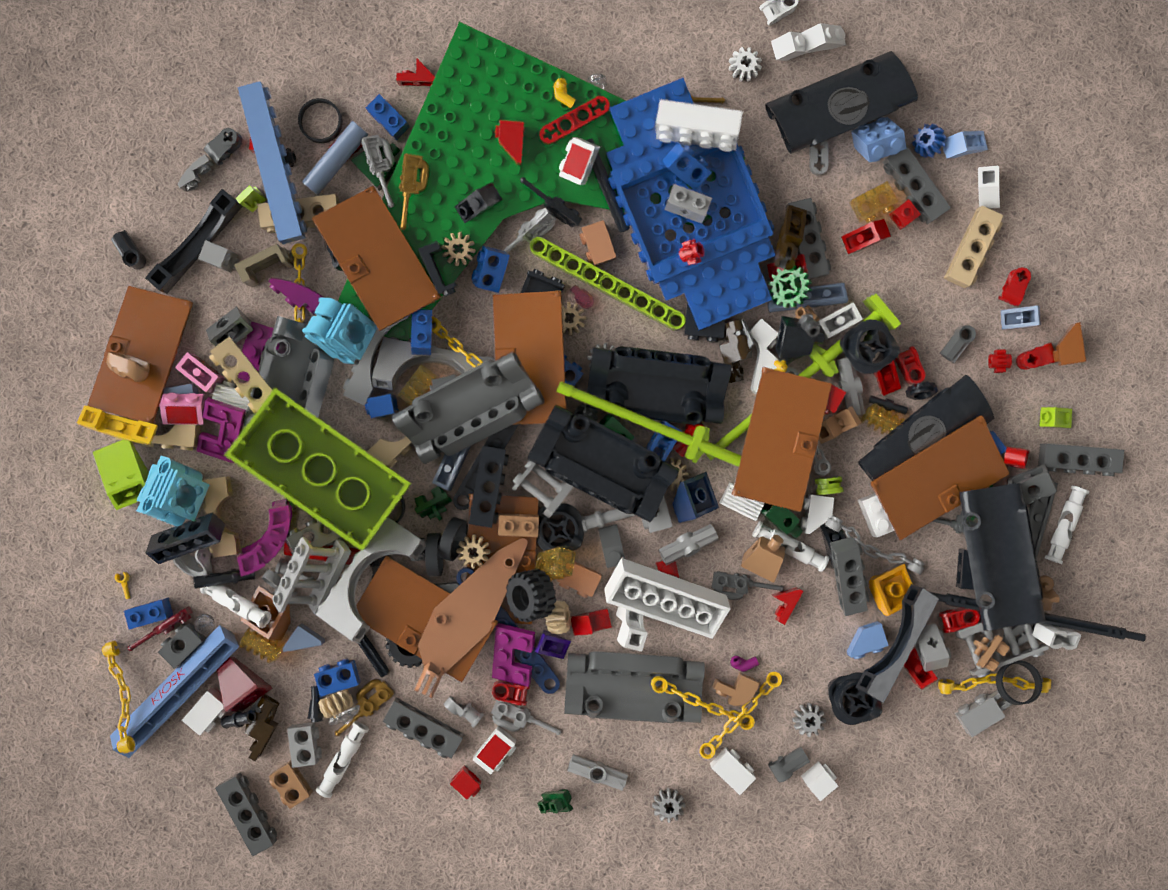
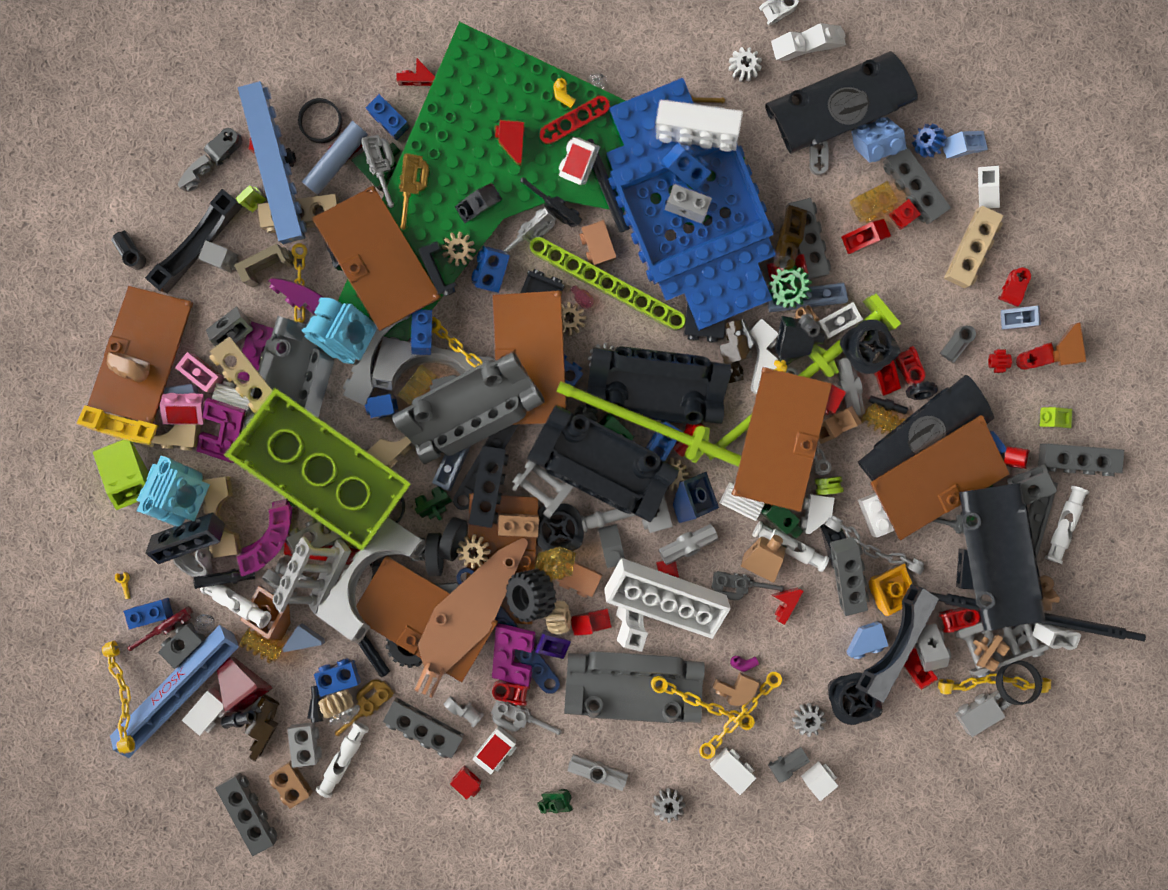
(691, 252): red gear -> none

